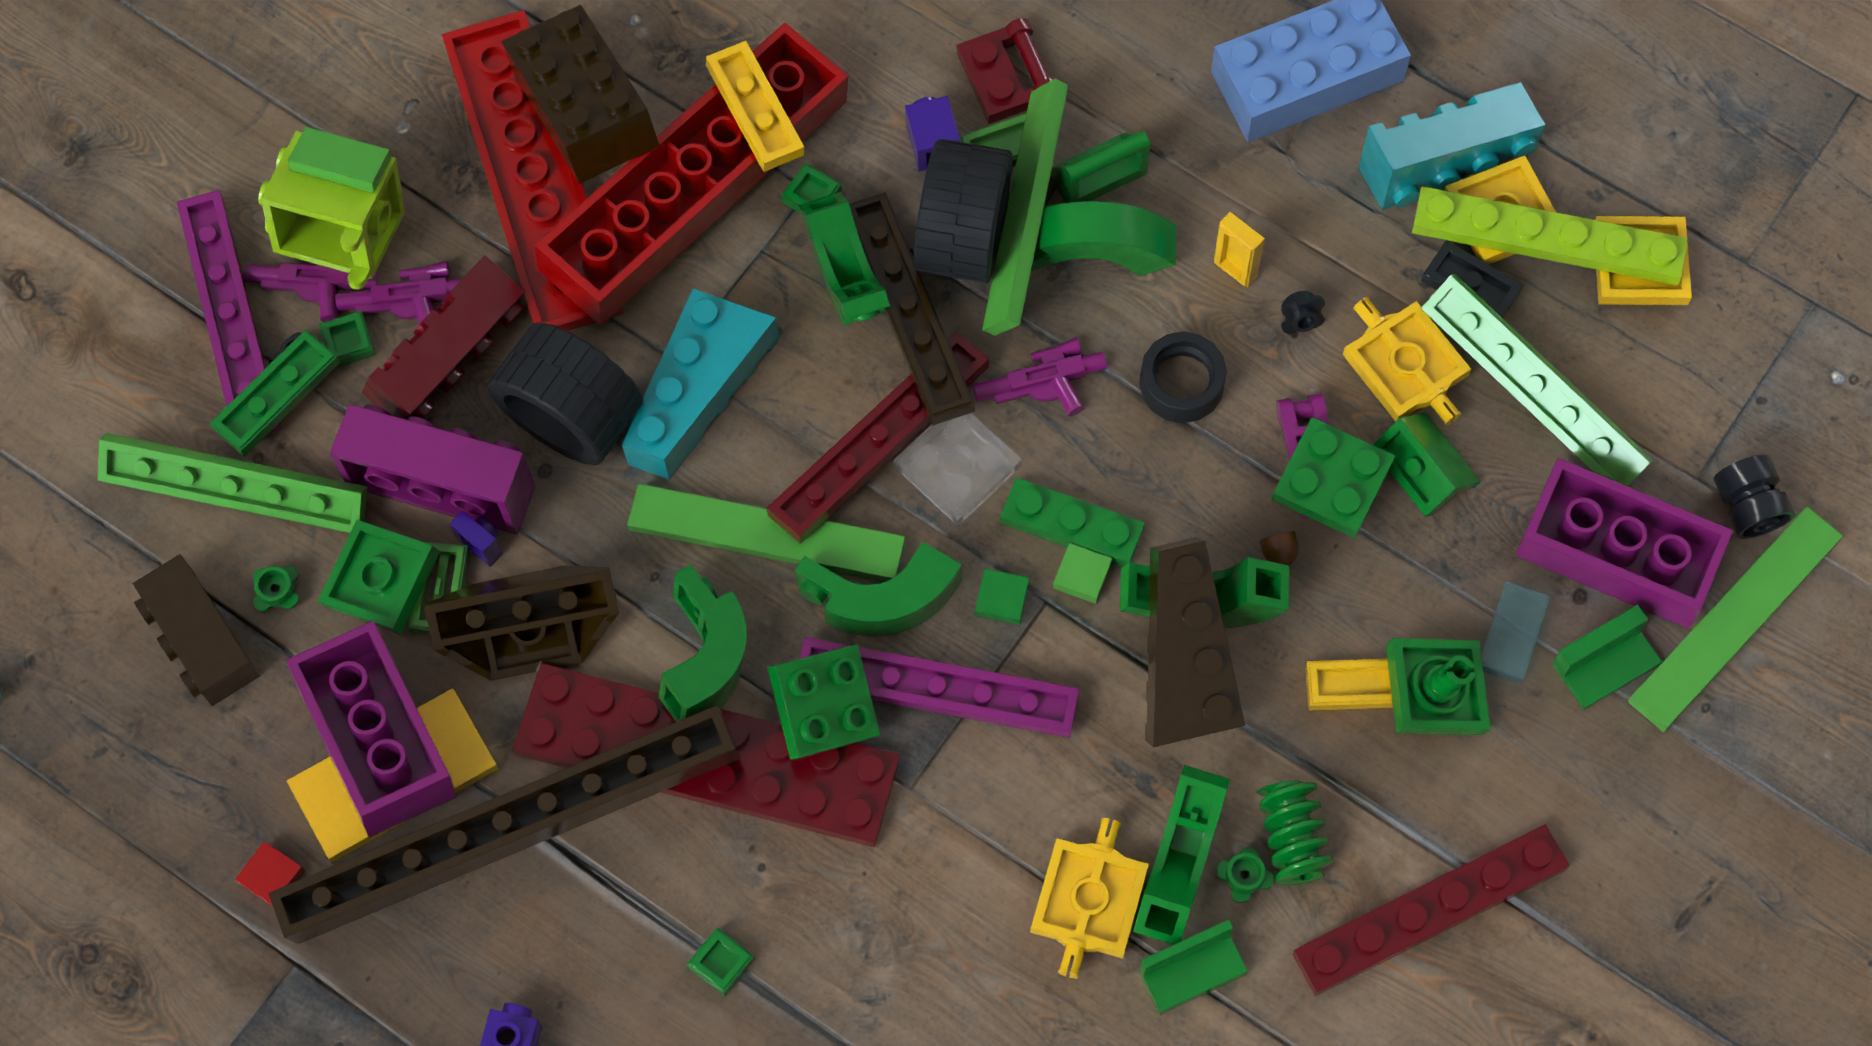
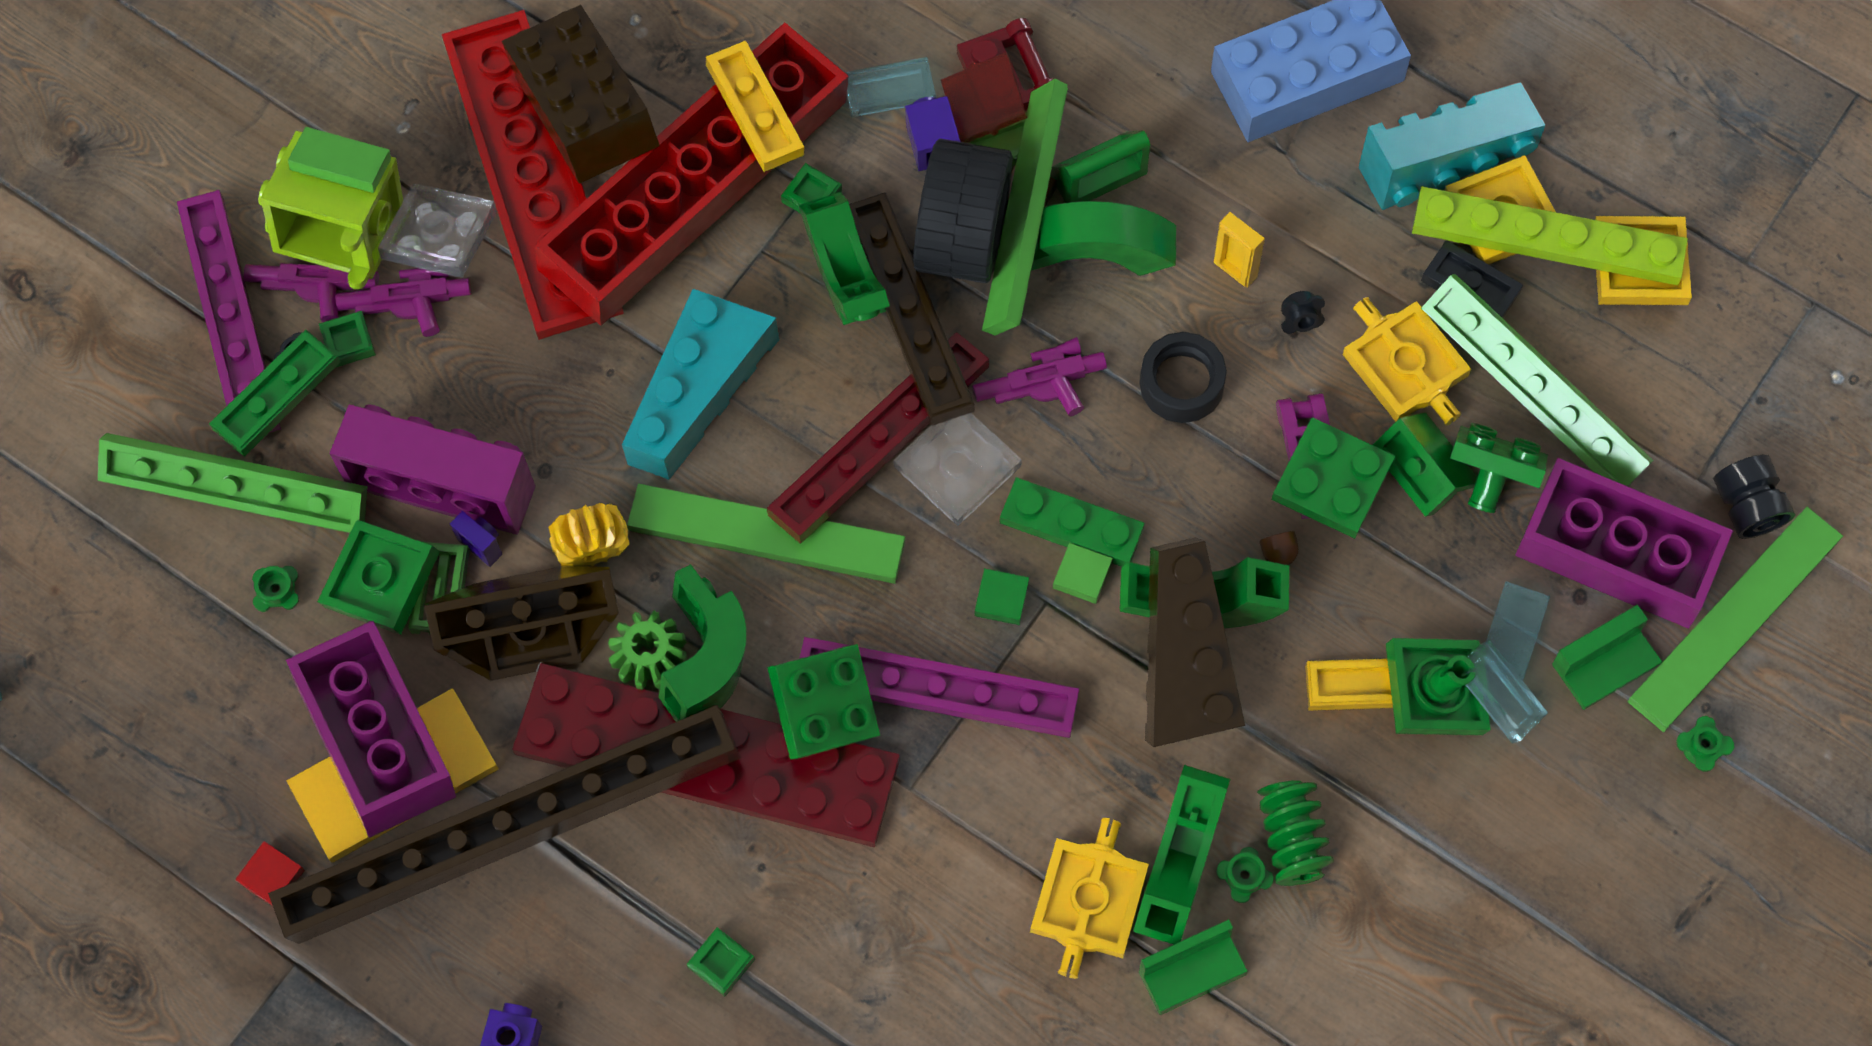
(193, 631): dark brown brick -> none
(437, 230): none -> clear plate
(445, 341): dark red wedge -> none
(565, 393): black tyre -> none
(589, 535): none -> yellow gear
(647, 635): none -> bright green gear
(887, 606): green arch -> none
(888, 86): none -> clear light blue tile
(984, 98): none -> clear red piece
(1430, 910): dark red plate -> none
(1497, 461): none -> green plate
(1503, 693): none -> clear light blue tile
(1702, 757): none -> green plate

